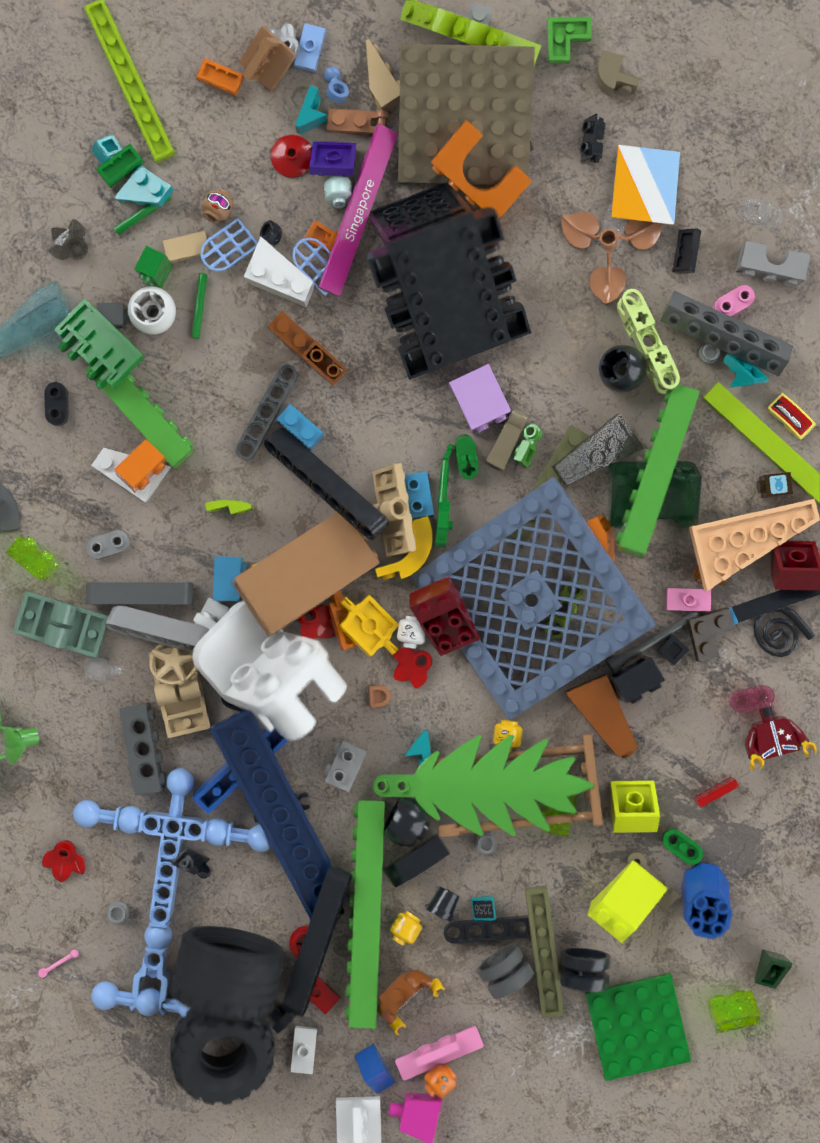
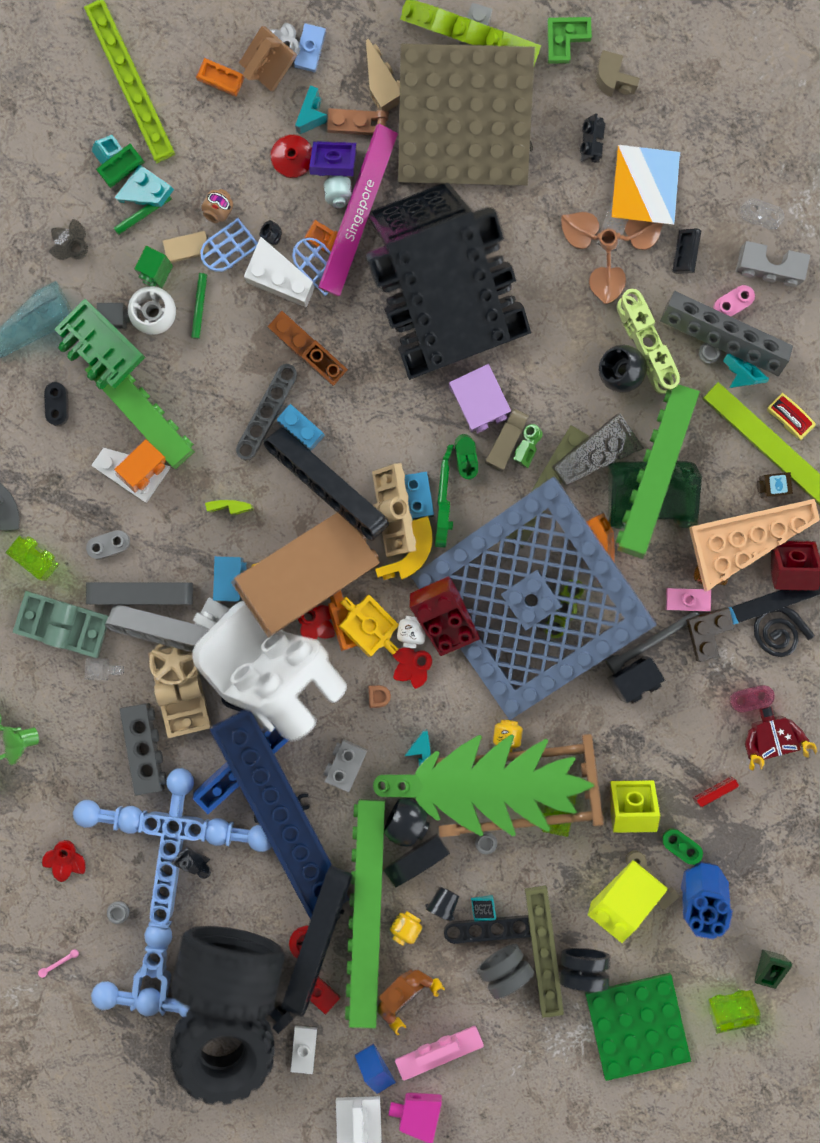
(336, 90): medium blue plate -> none
(440, 1080): orange head -> none
(450, 163): orange arch -> none
(603, 712): dark orange slope -> none
(673, 649): black plate -> none

